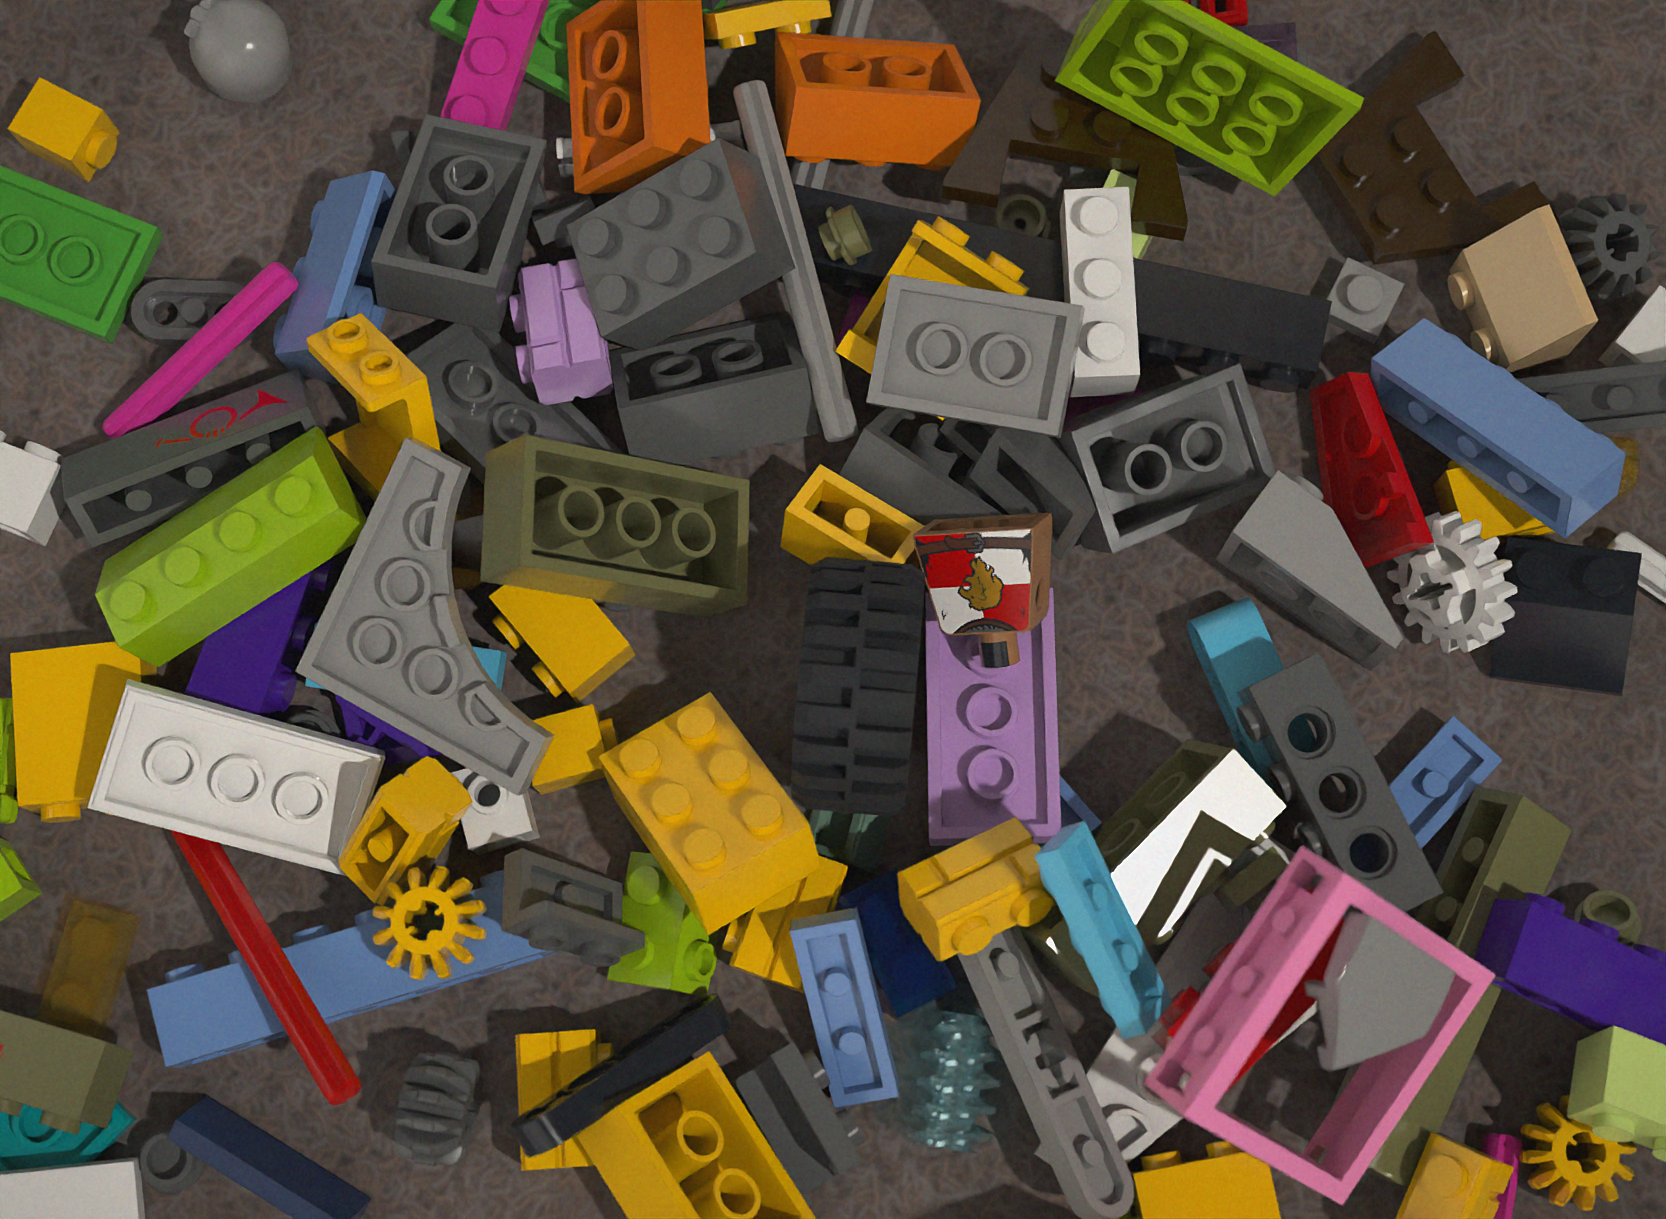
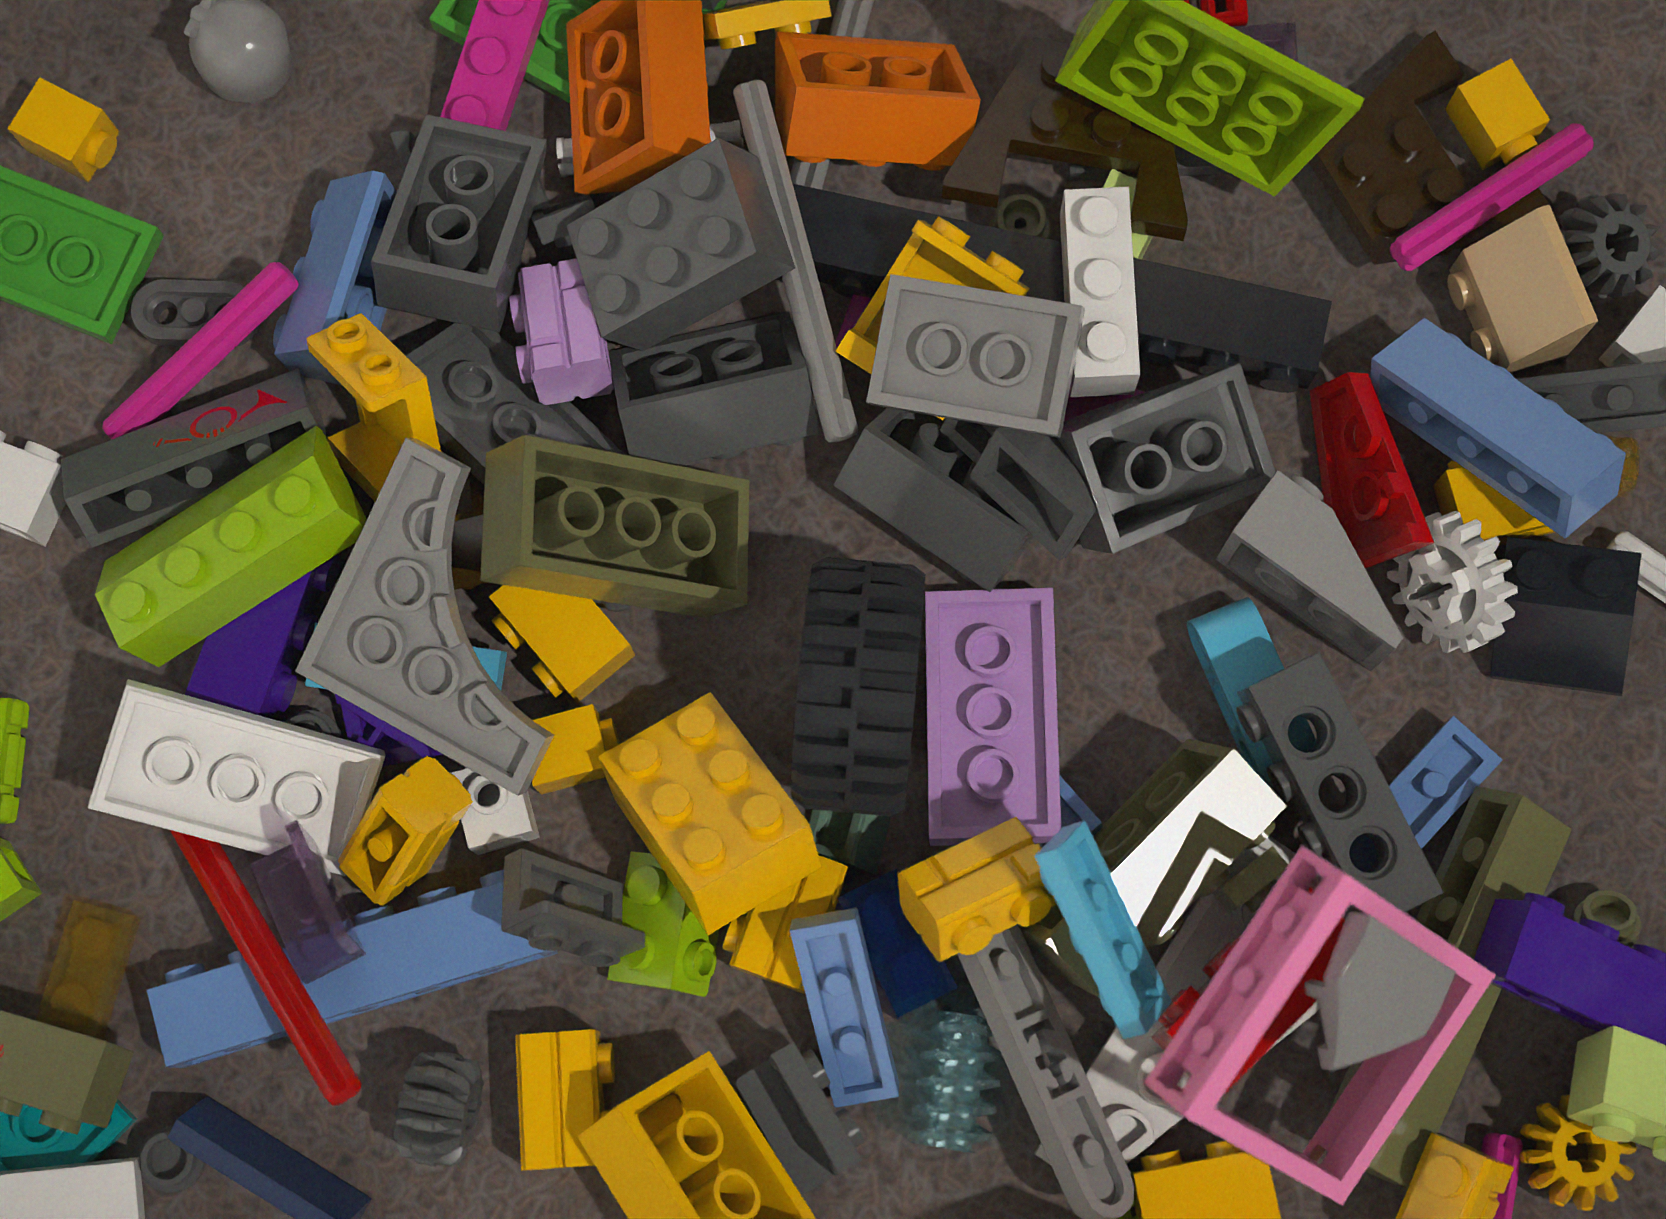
(64, 720): yellow brick -> none
(307, 907): none -> clear purple panel
(420, 902): yellow gear -> none
(621, 1075): black beam -> none
(844, 235): olive plate -> none
(846, 522): yellow brick -> none
(988, 578): torso -> none
(1362, 300): light grey plate -> none
(1491, 197): none -> dark pink axle
(1497, 115): none -> yellow brick

